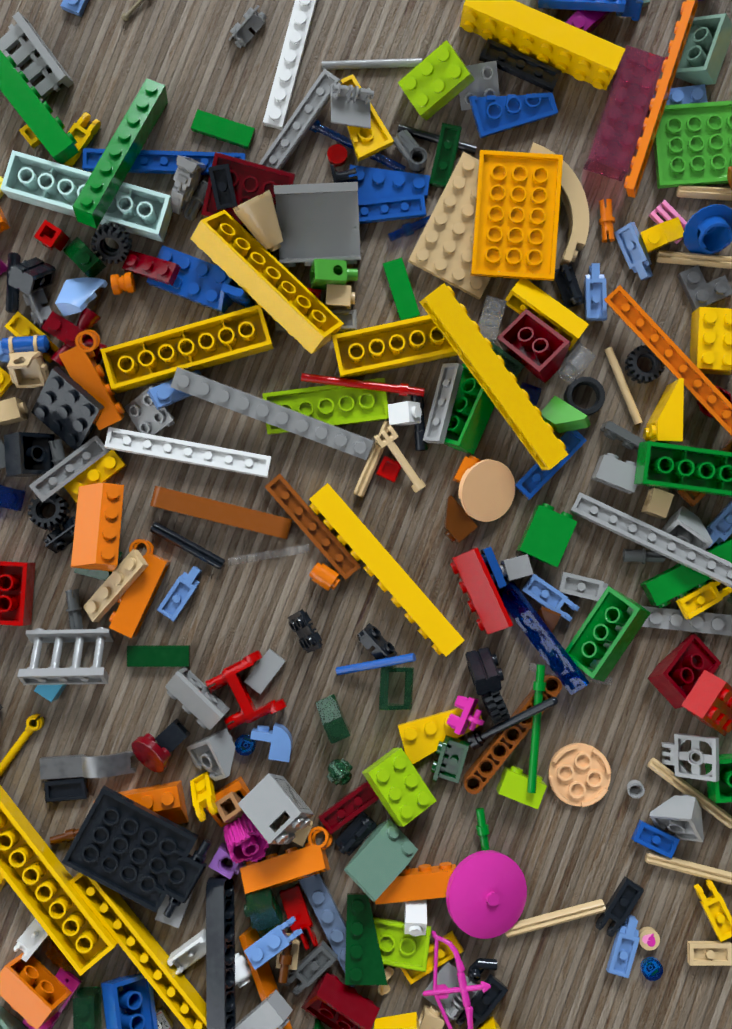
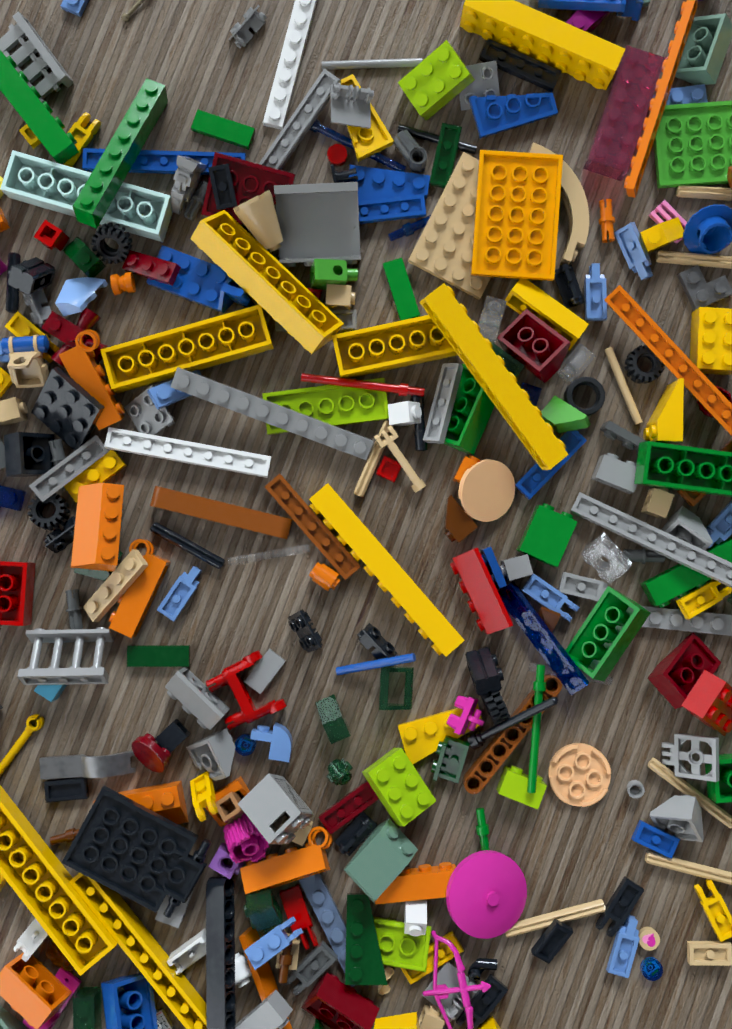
(552, 941): none -> black tile
(604, 547): none -> clear brick

